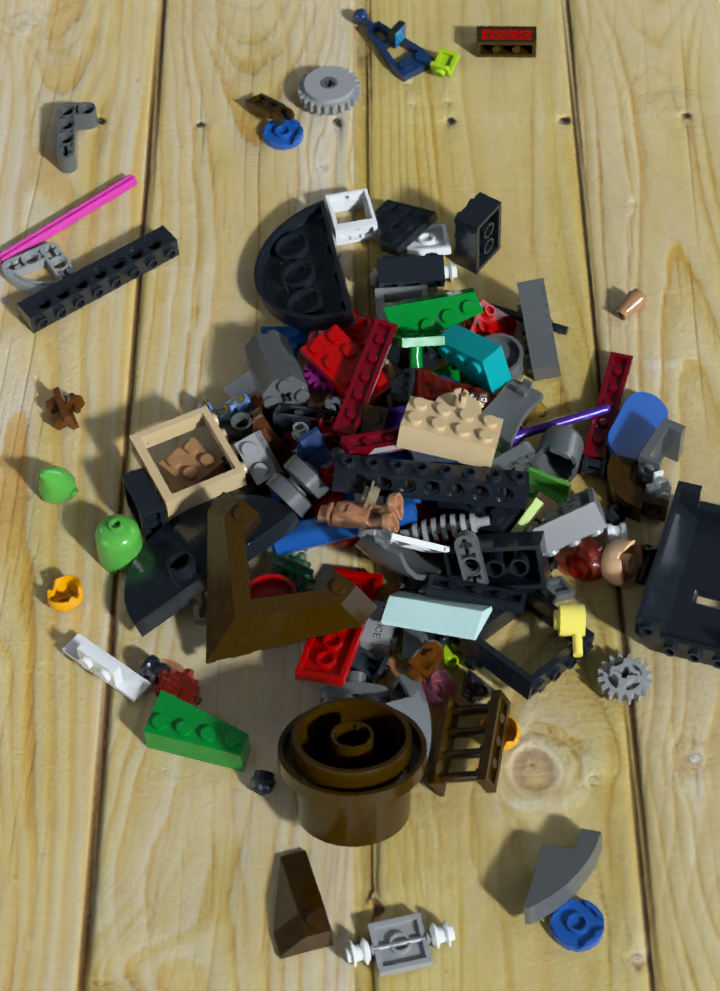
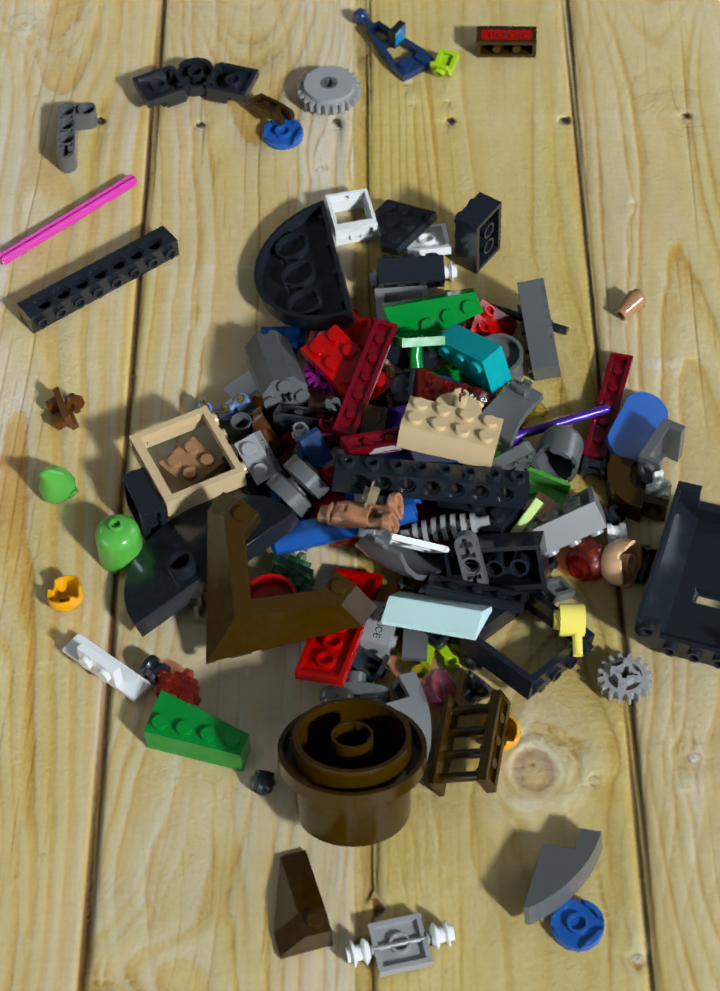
(43, 259): light grey beam -> none
(195, 78): none -> black plate
(425, 659): reddish brown hips -> none

